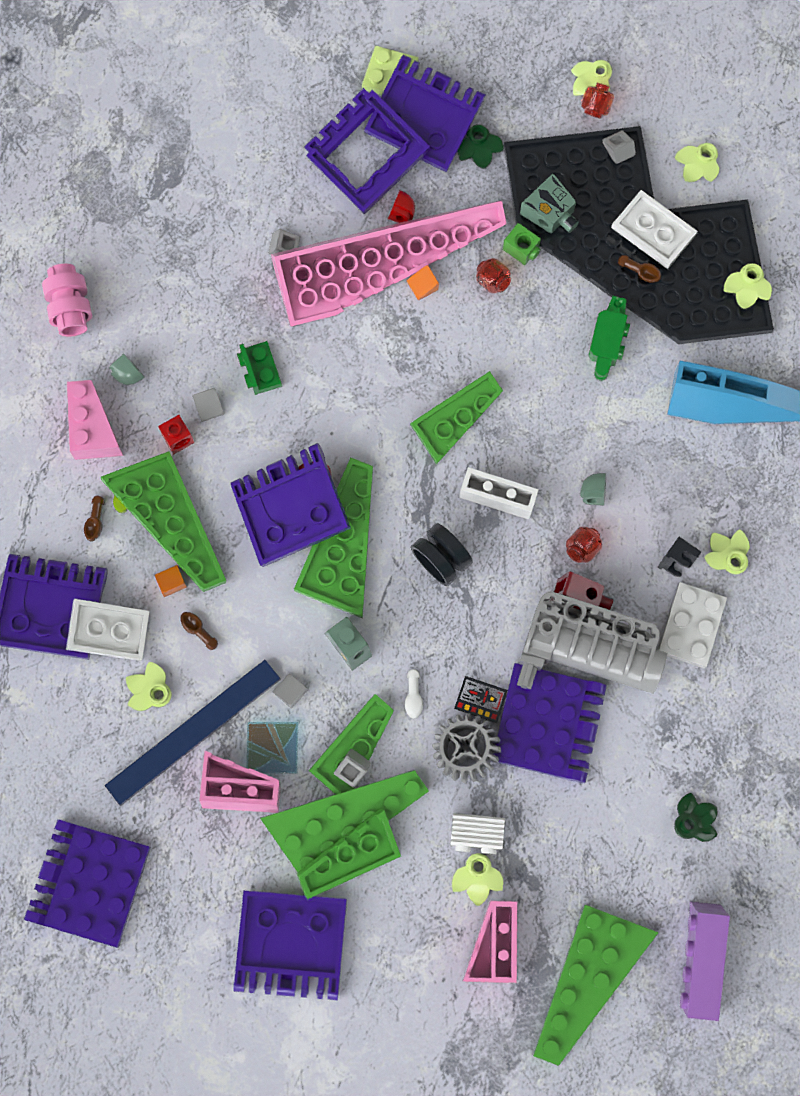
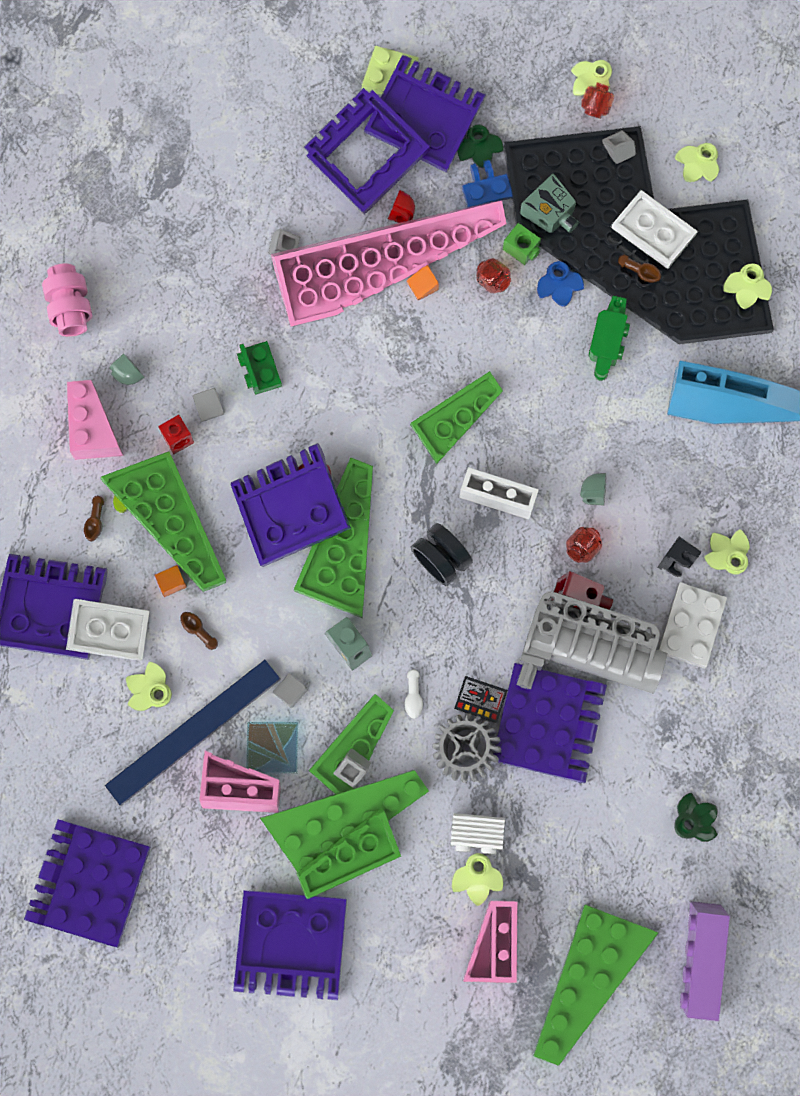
(486, 190): none -> blue hinge
(559, 287): none -> blue plate

